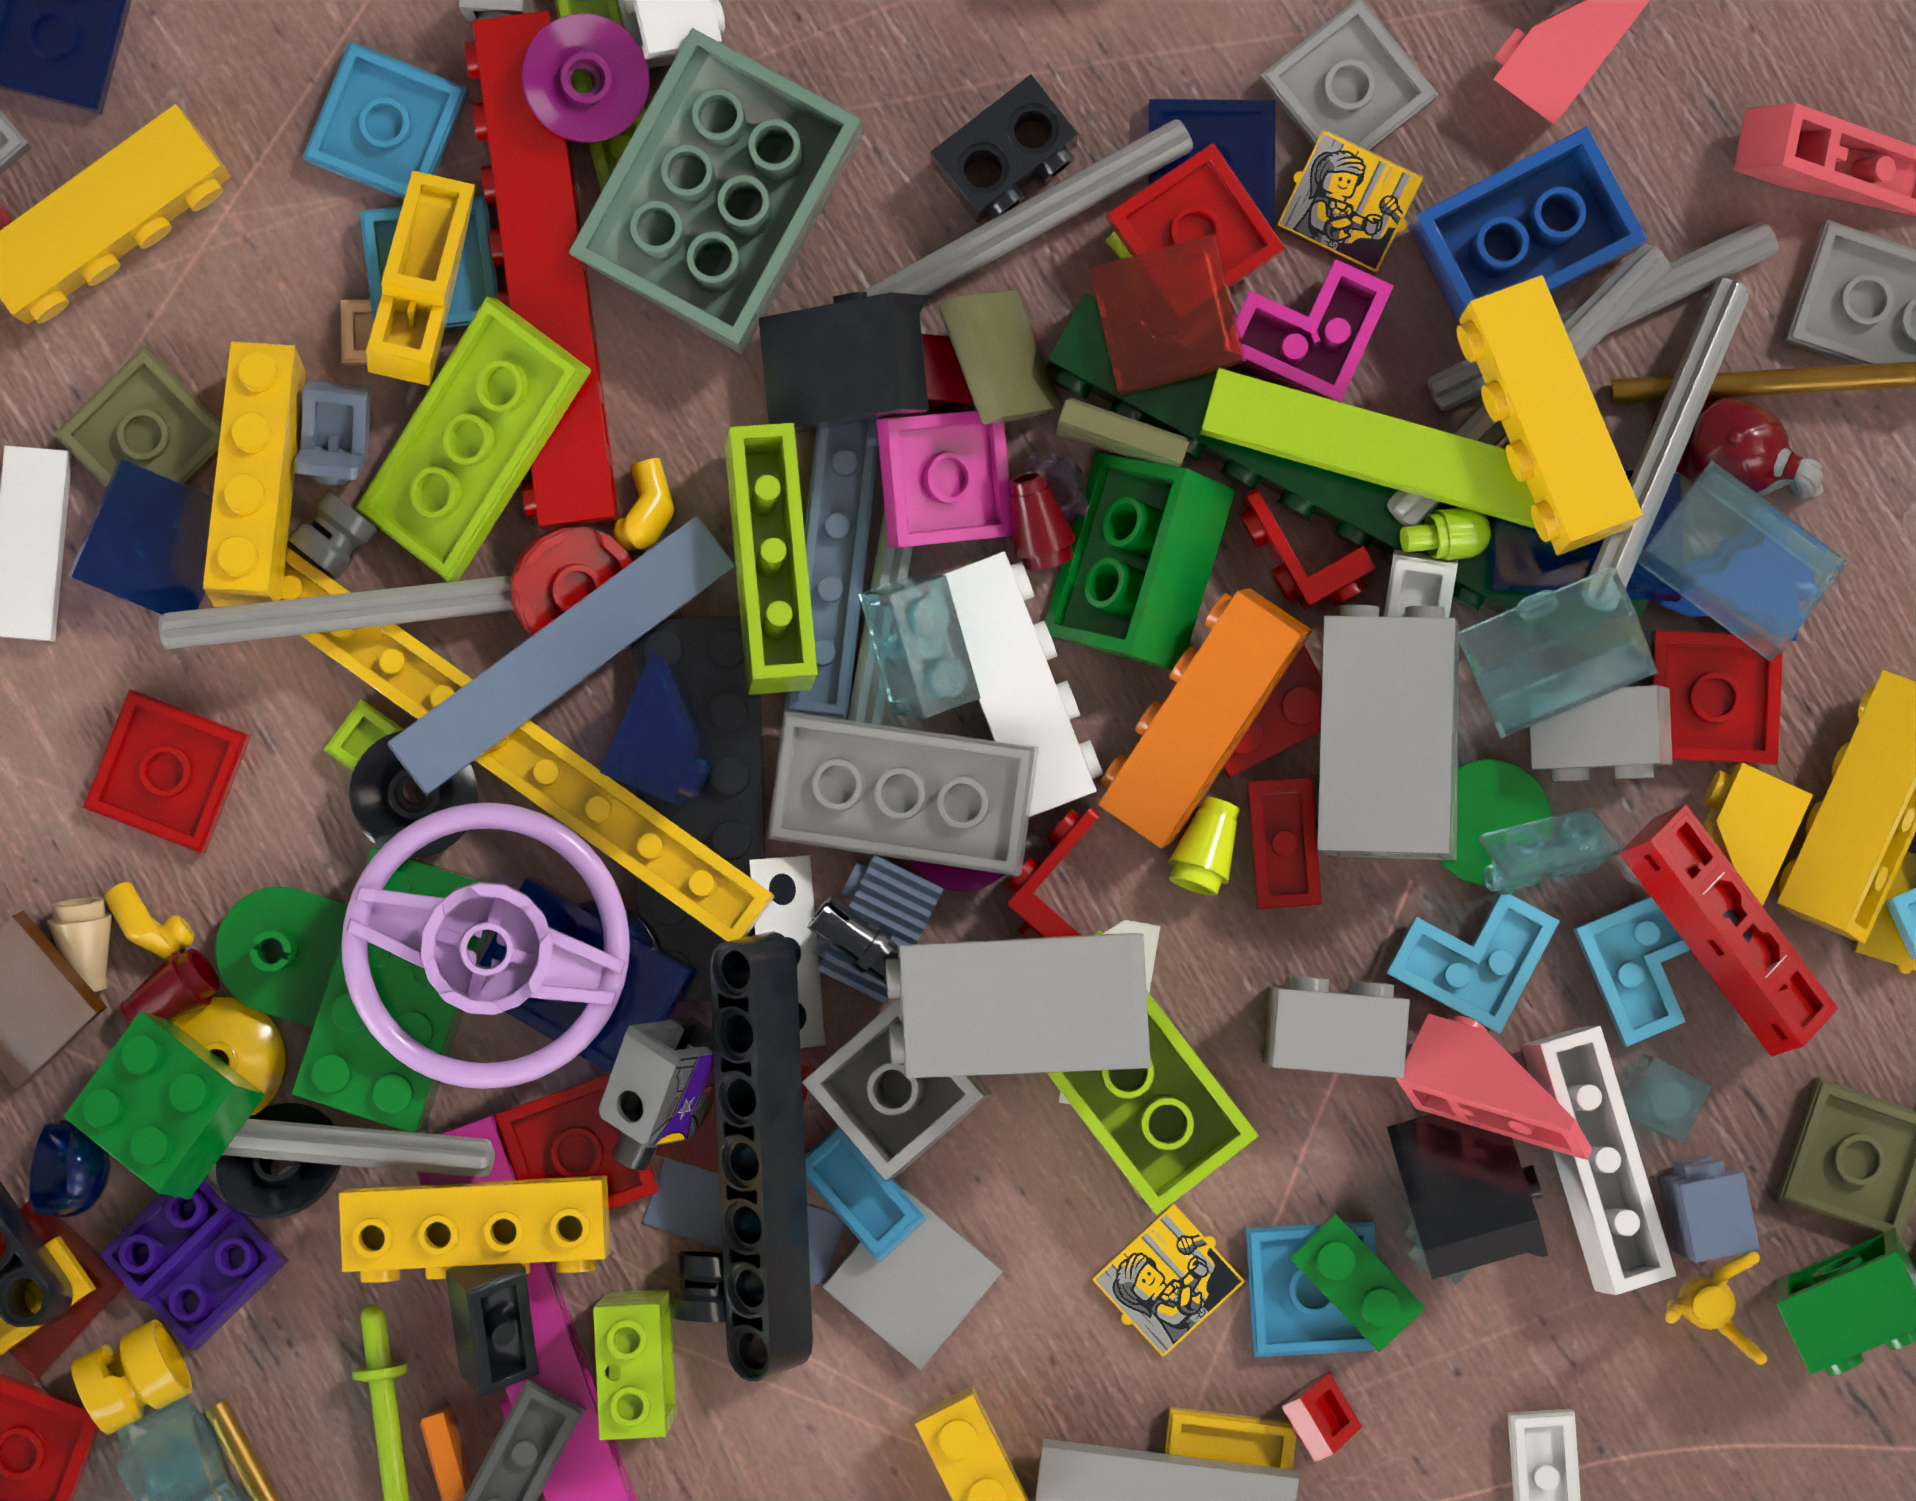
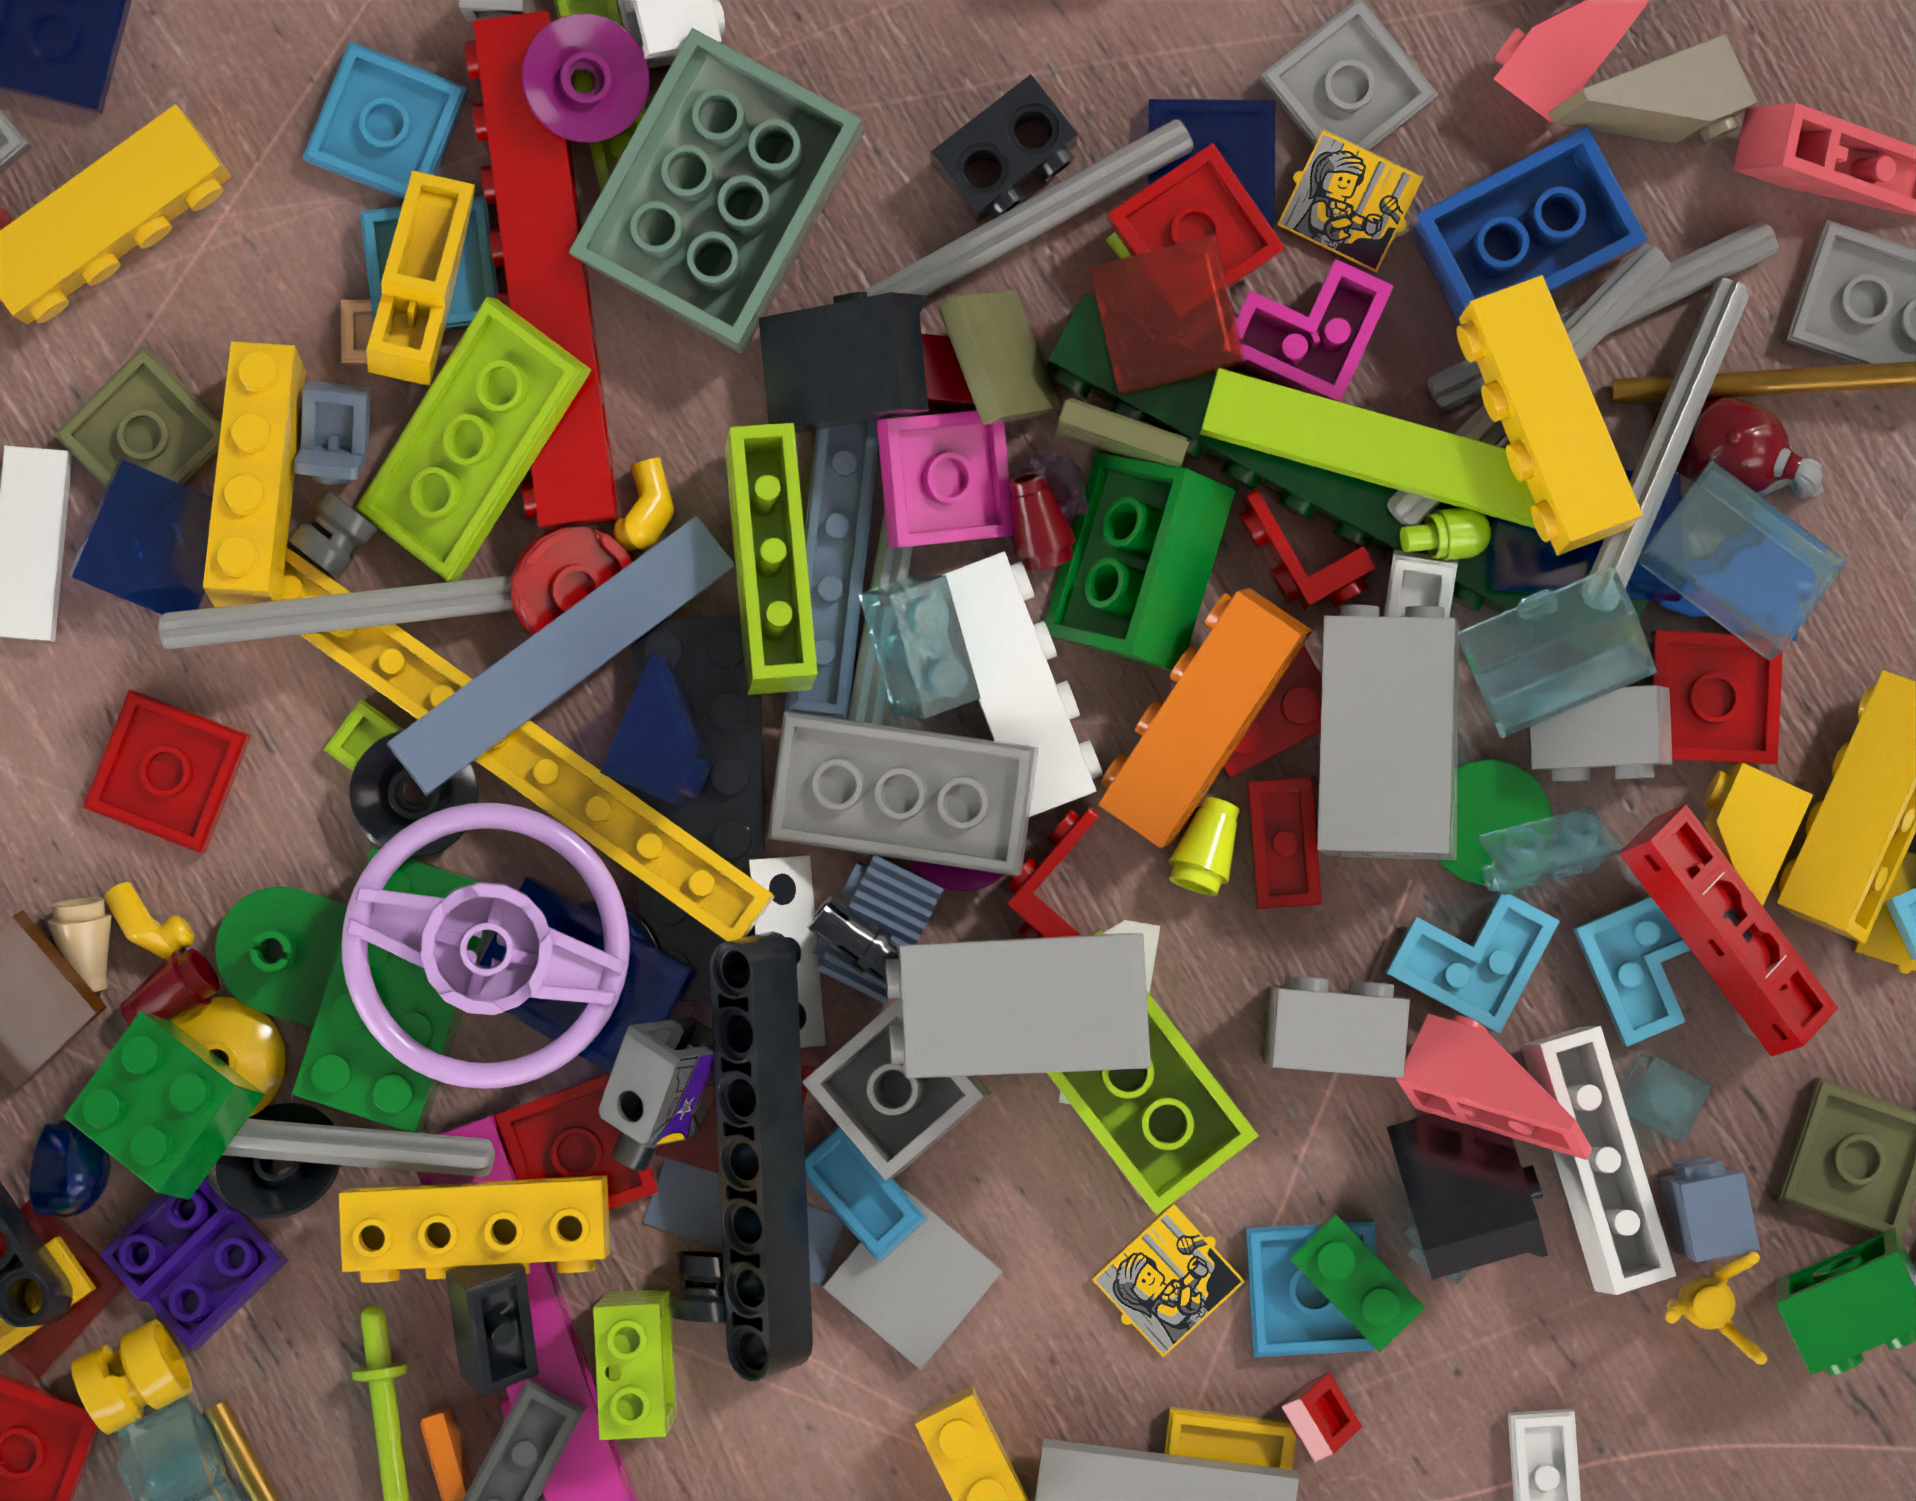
(1667, 99): none -> dark tan slope

